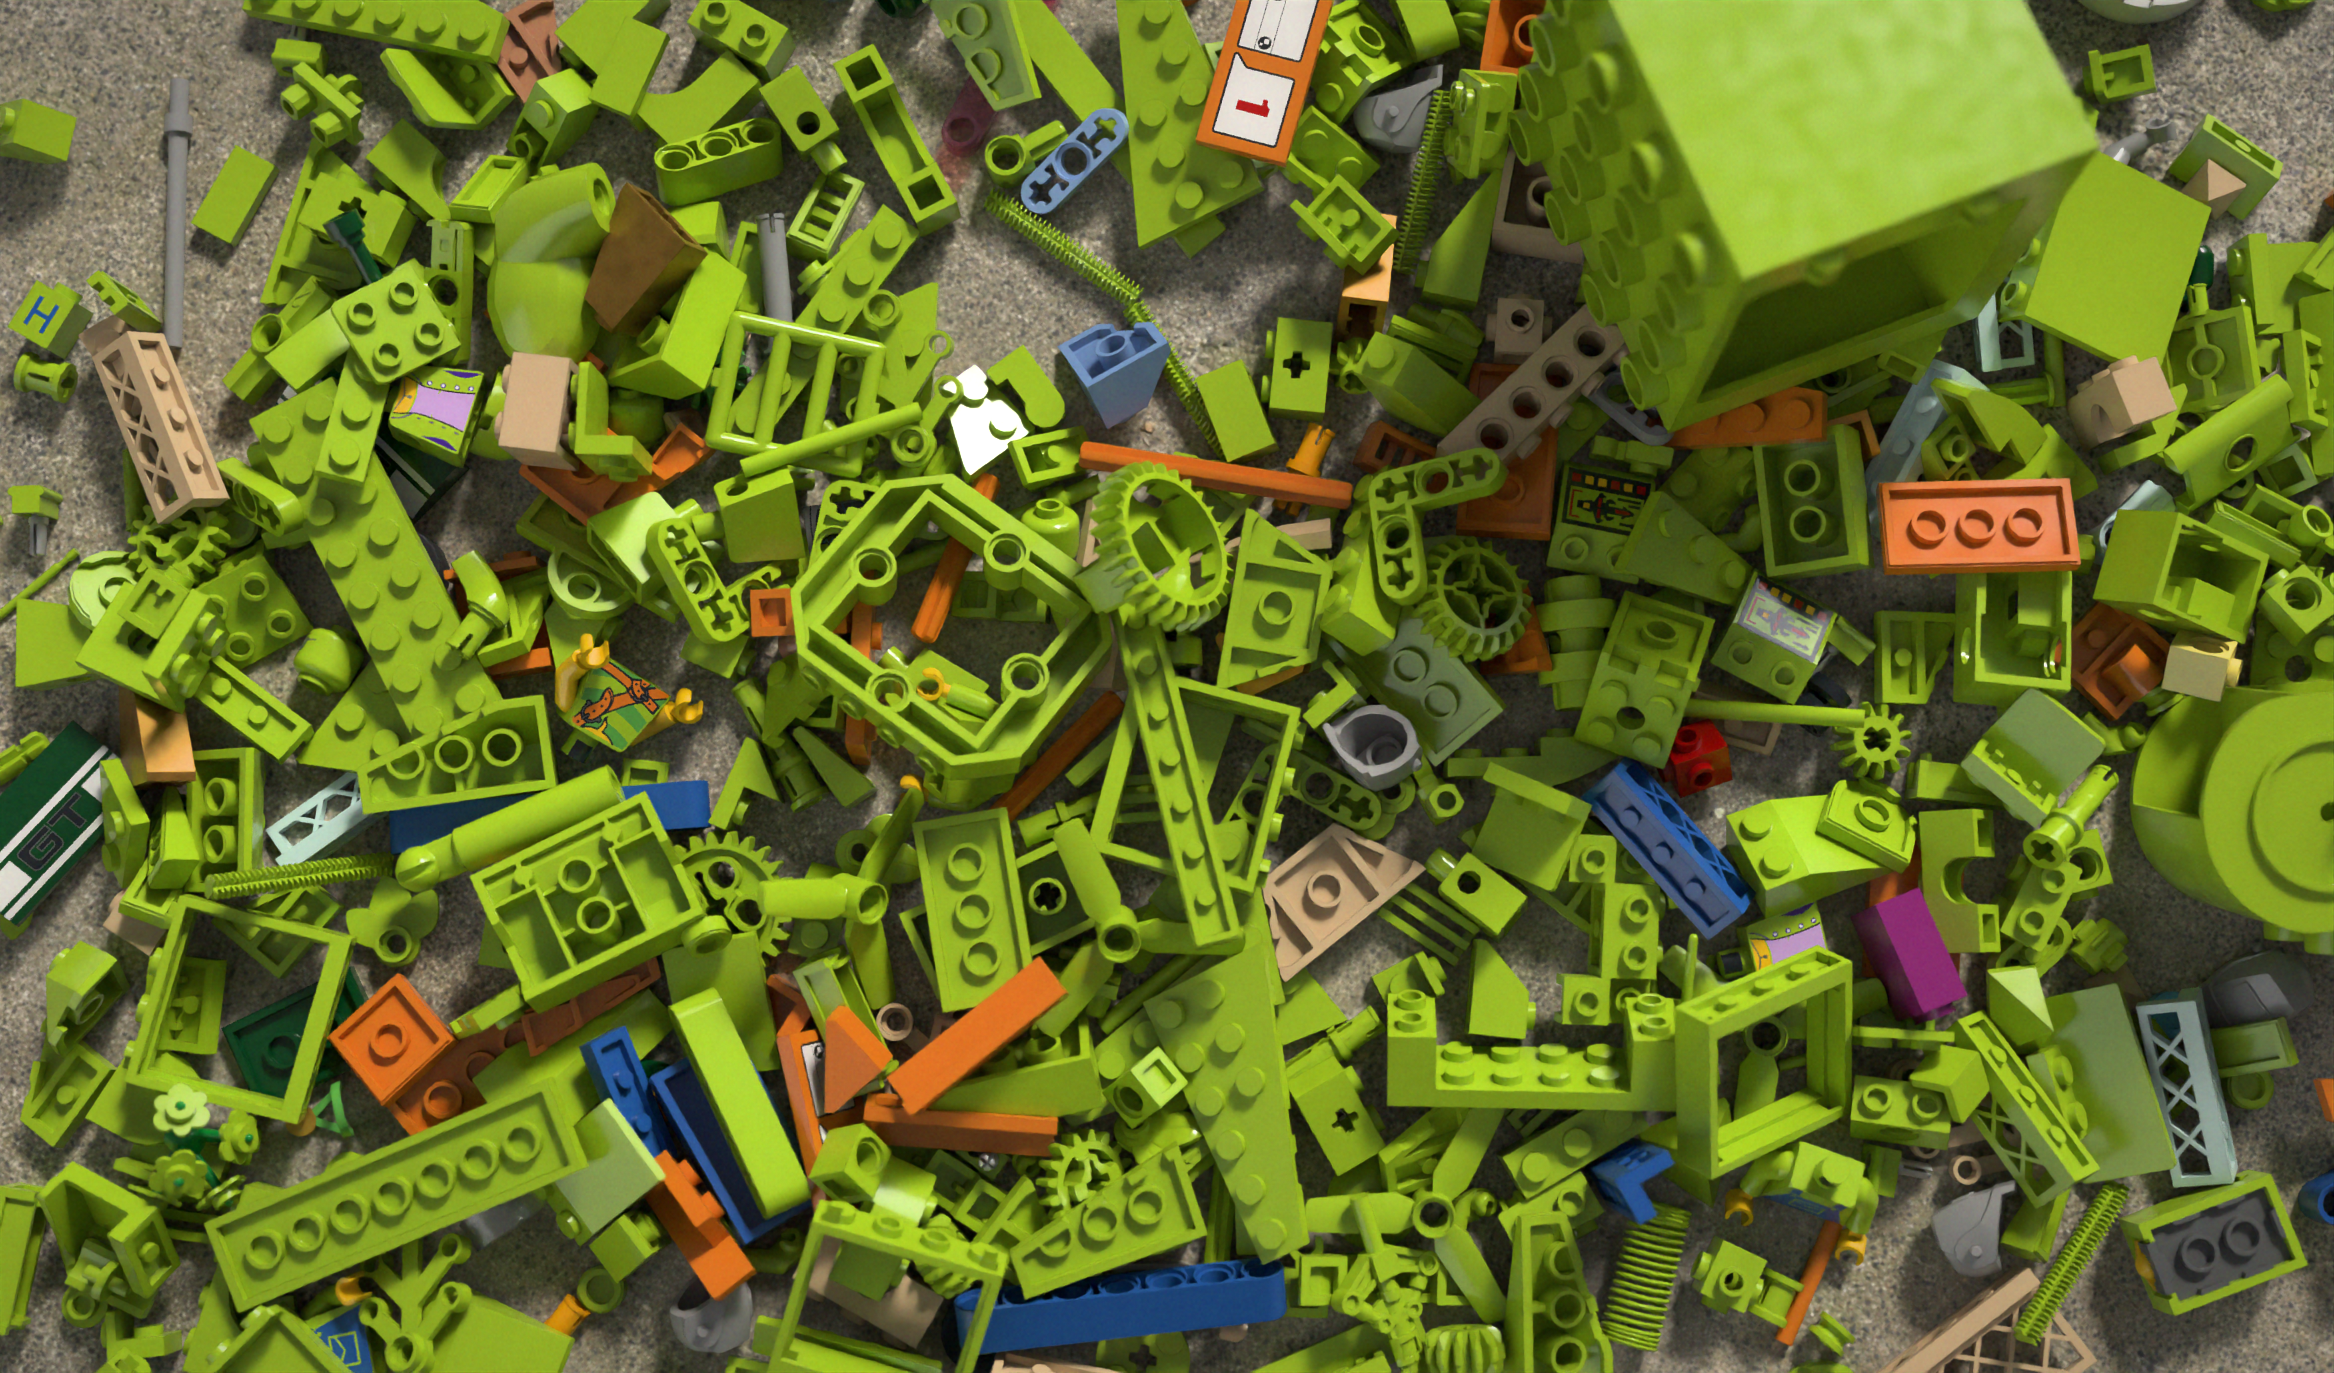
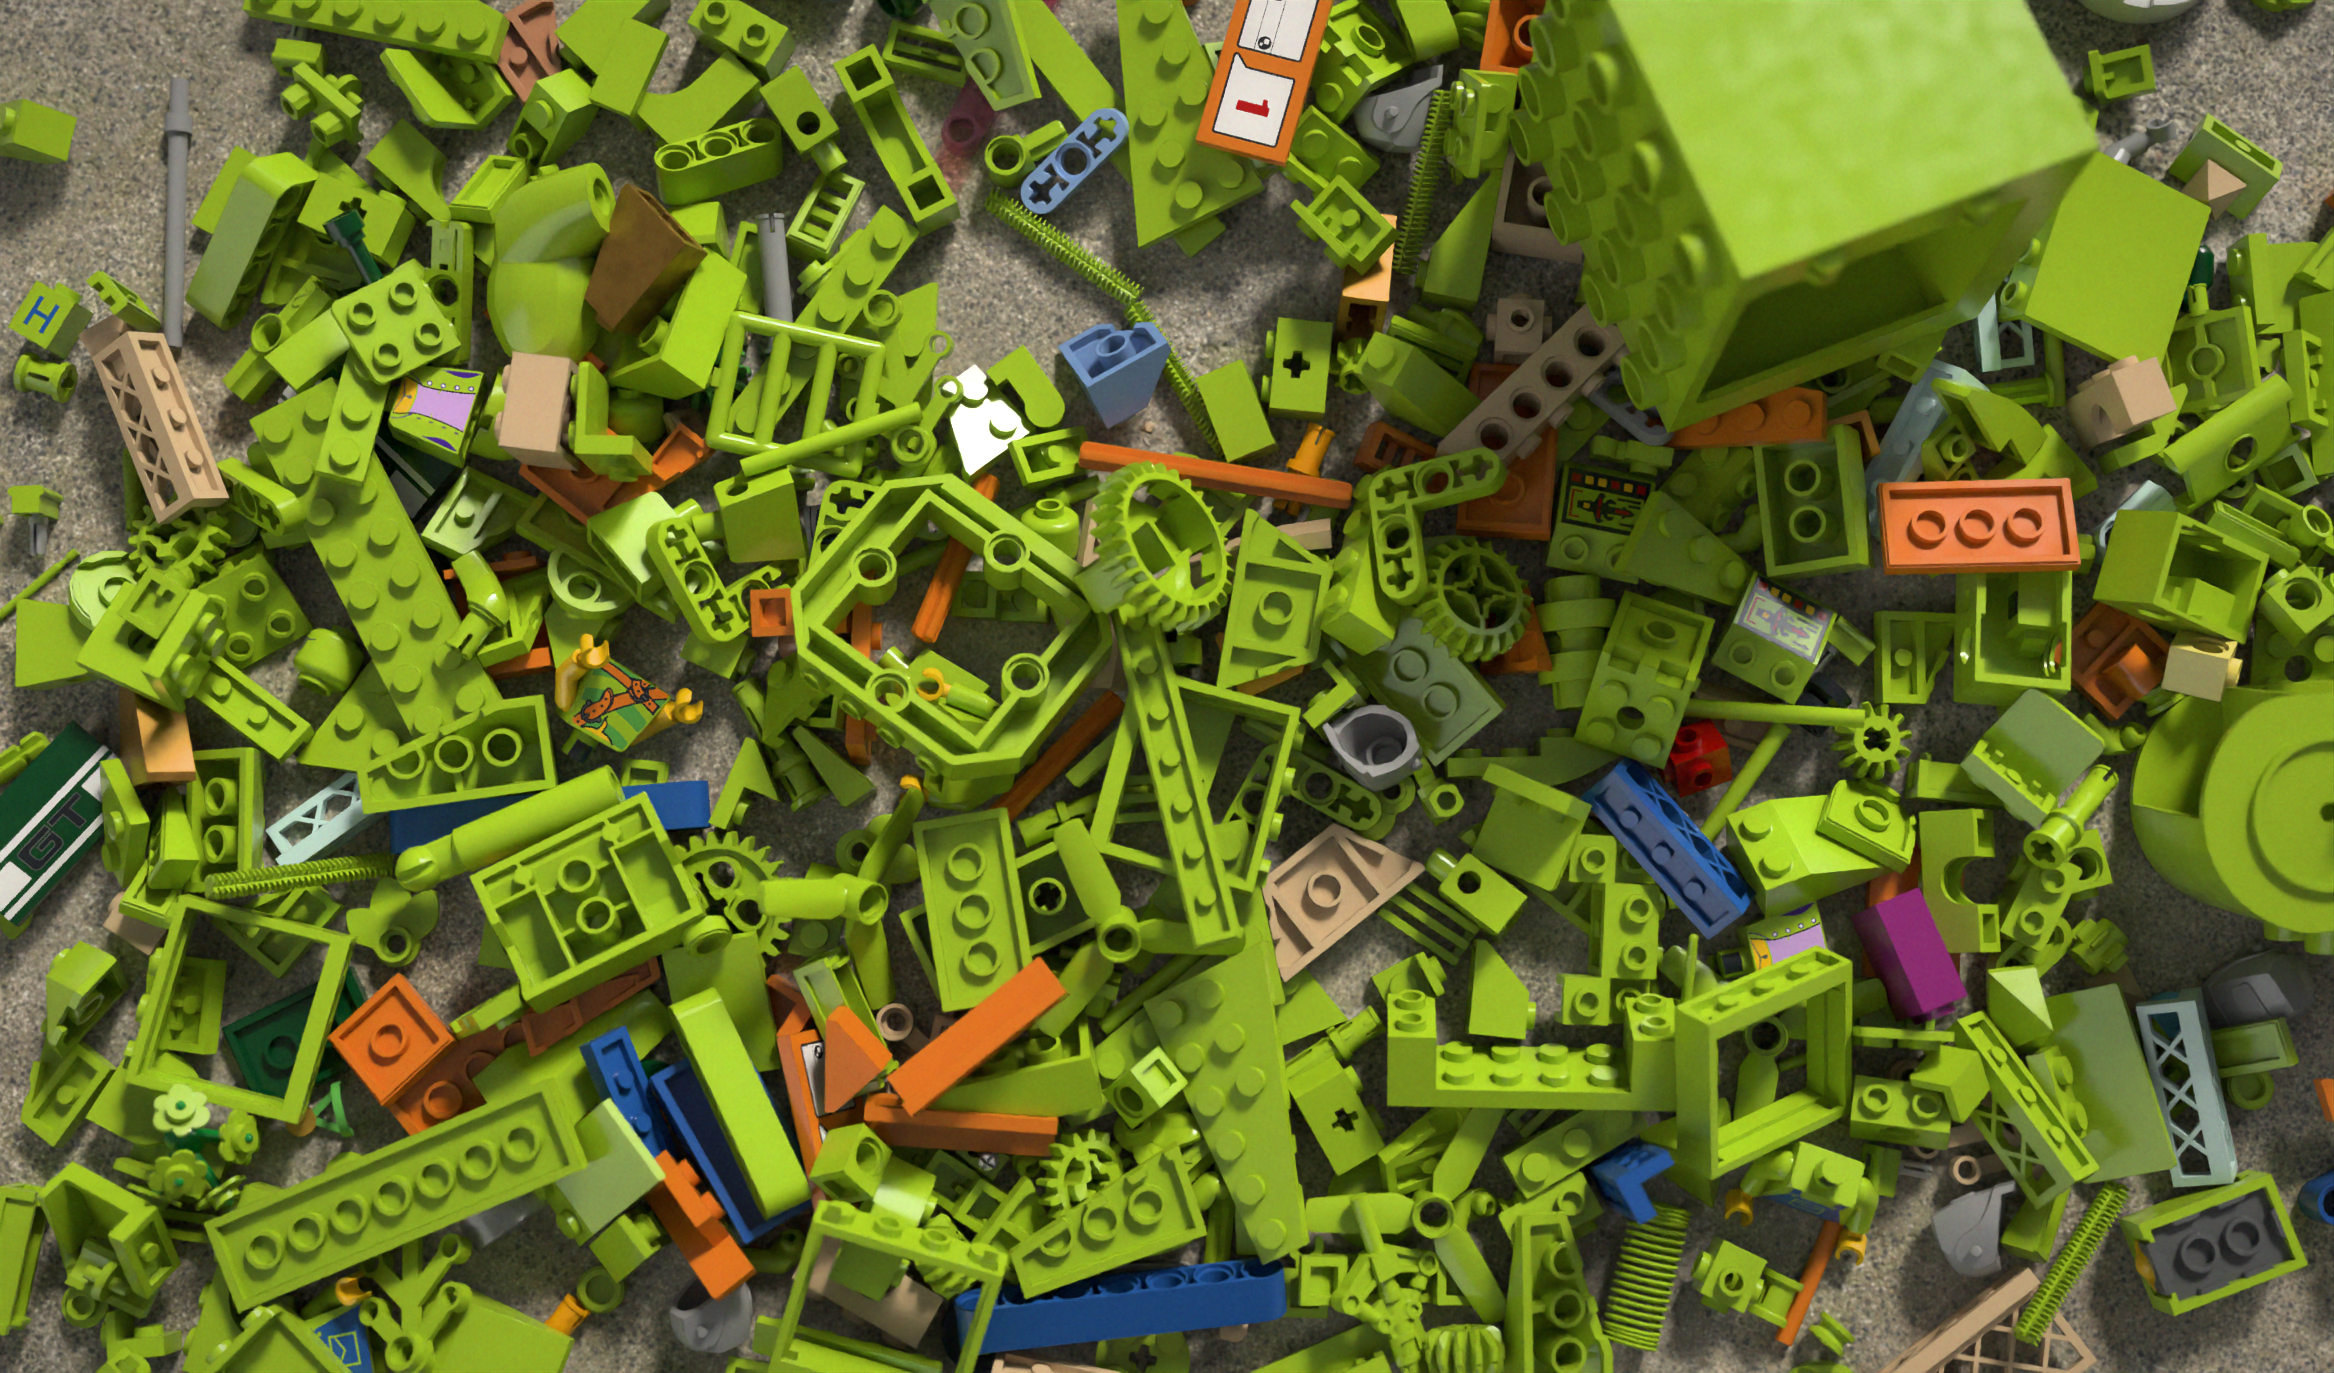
(248, 235): none -> lime beam
(475, 515): none -> lime wing
(918, 68): none -> lime tile
(1209, 1187): none -> lime arm
(1745, 780): none -> lime bar

